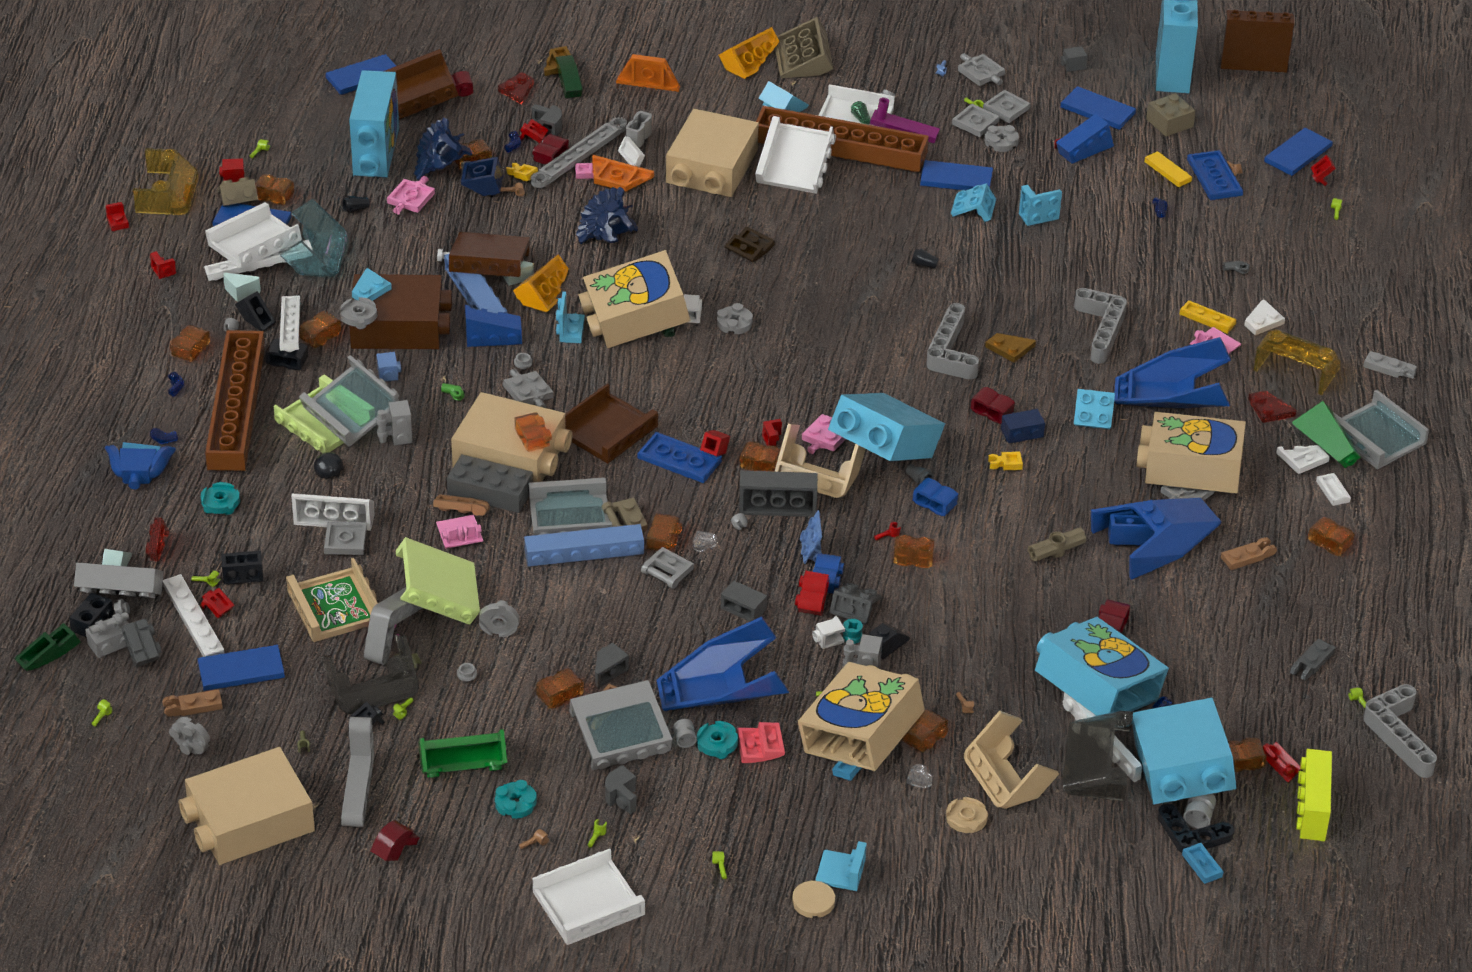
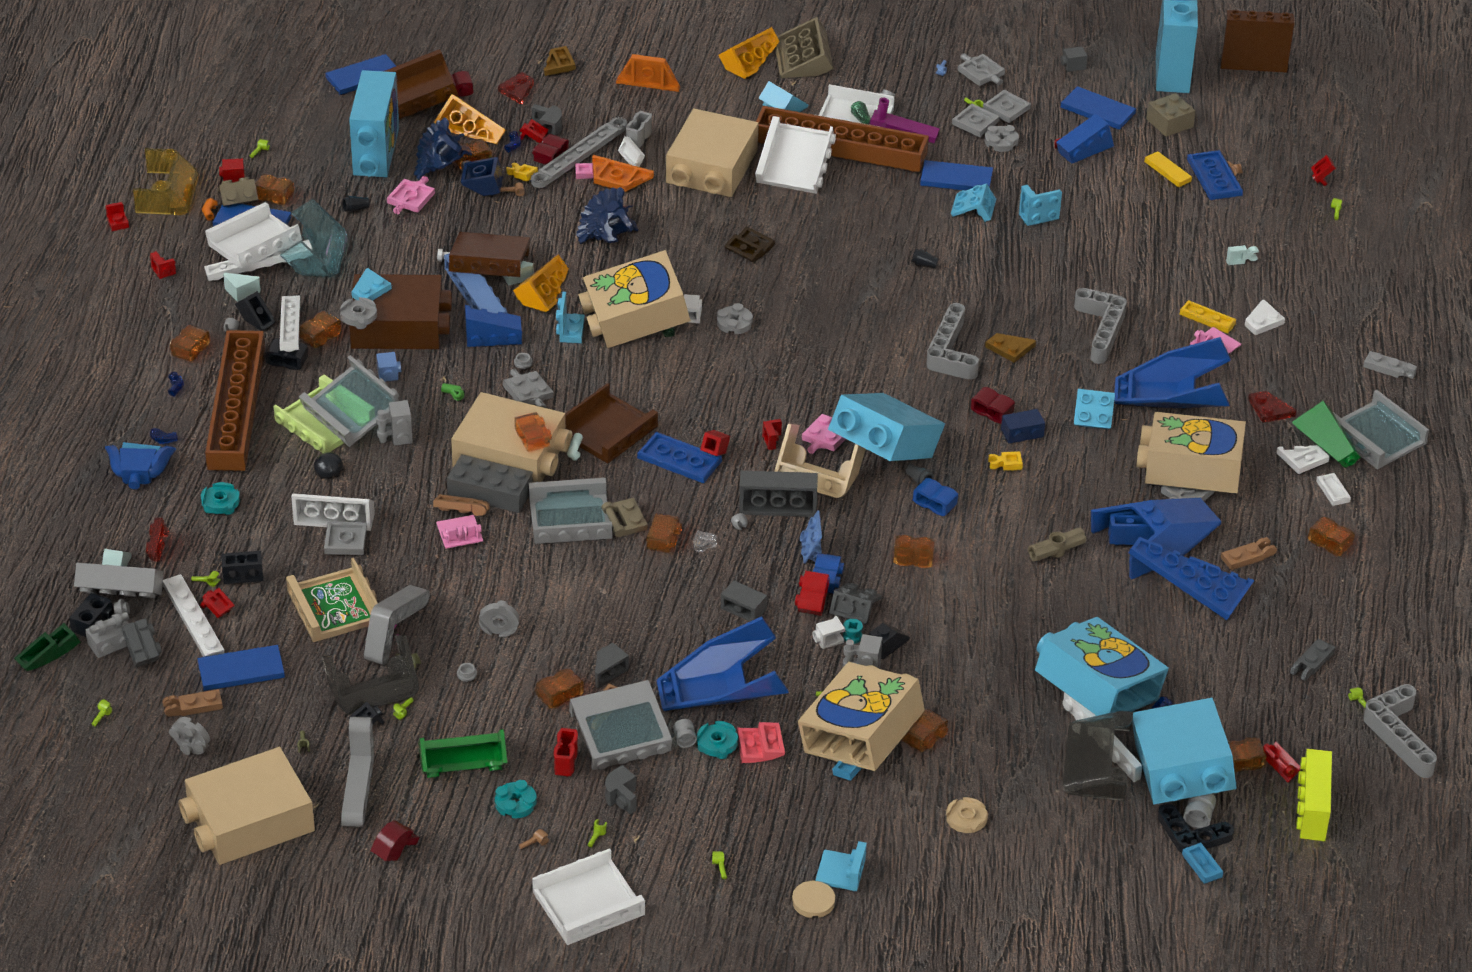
(206, 209): none -> orange arm
(439, 581): yellowish green panel -> none
(469, 121): none -> light orange wedge
(565, 752): none -> red brick
(569, 76): dark green slope -> none
(574, 445): none -> light aqua arm
(584, 545): medium blue brick -> none
(670, 563): light grey plate -> none
(759, 457): clear orange brick -> none
(893, 531): red hand -> none
(919, 776): clear tile -> none
(967, 706): medium nougat hand -> none
(990, 765): tan windscreen -> none
(1115, 614): dark red brick -> none
(1161, 207): clear blue arm -> none
(1196, 577): none -> blue wing
(1238, 266): dark grey arm -> none
(1240, 254): none -> light aqua plate
(1298, 151): blue tile -> none
(1301, 351): clear yellow windscreen -> none

